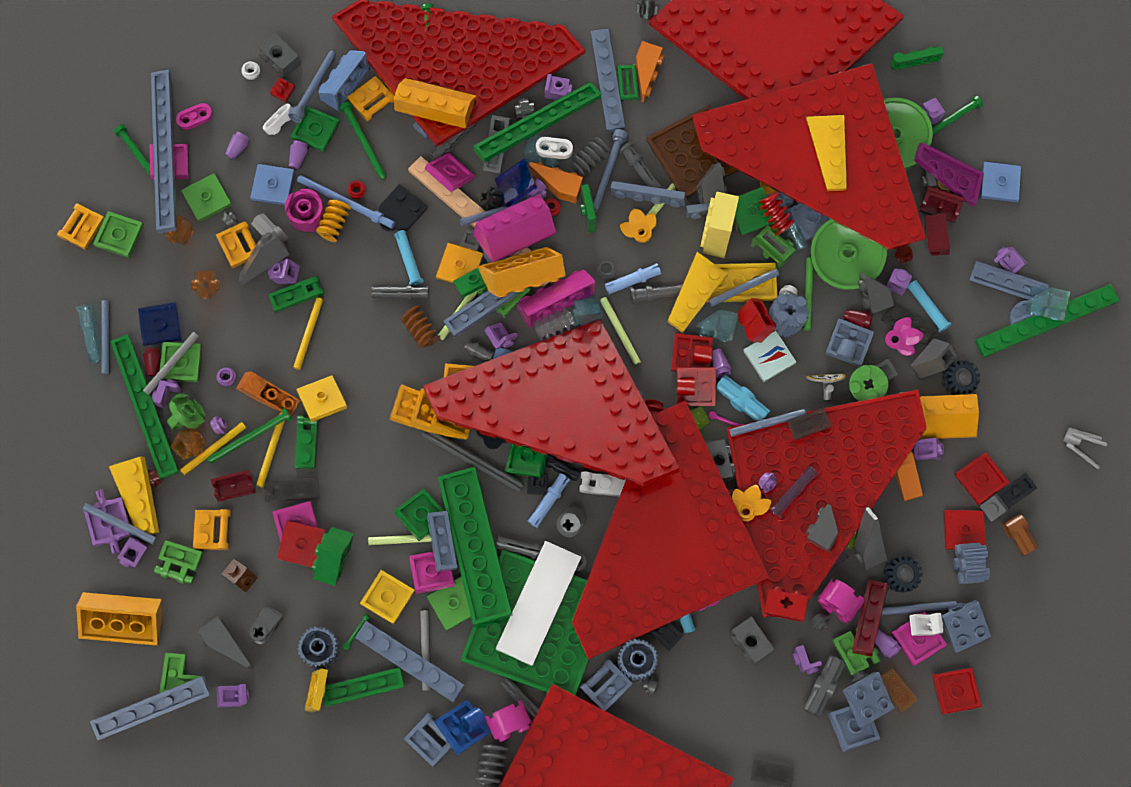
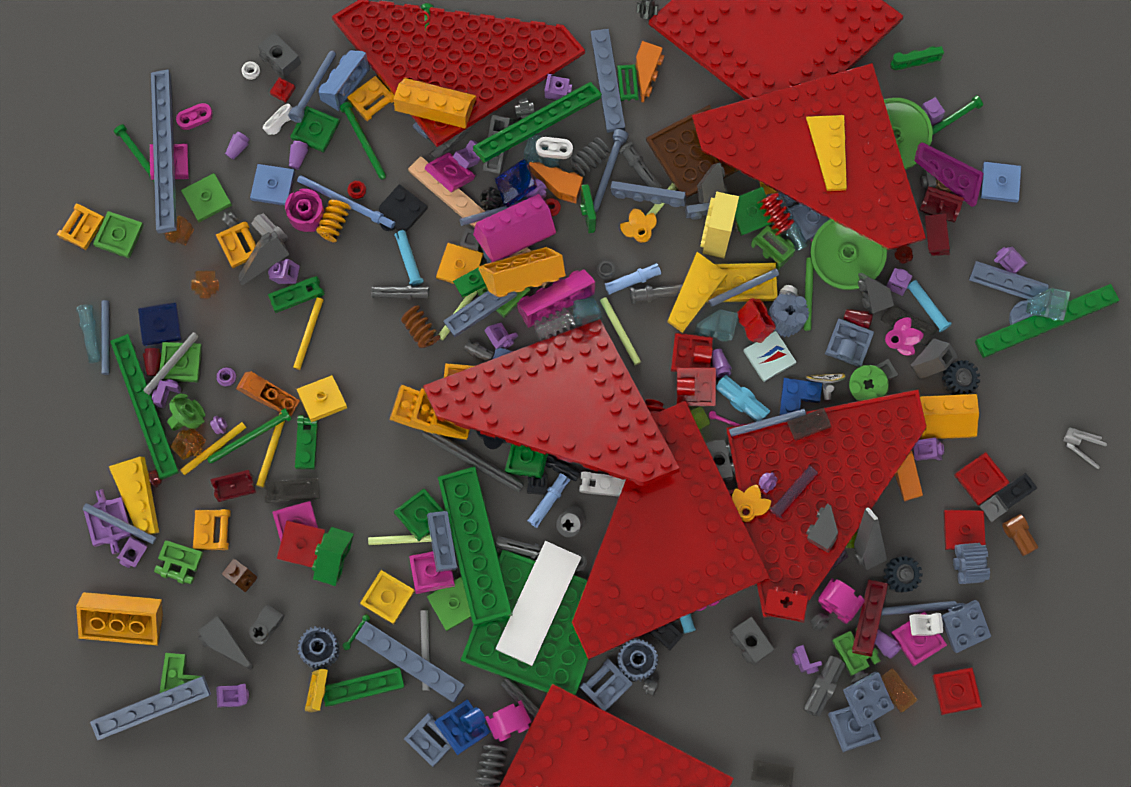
(467, 157): none -> medium lavender bracket
(796, 391): none -> blue plate

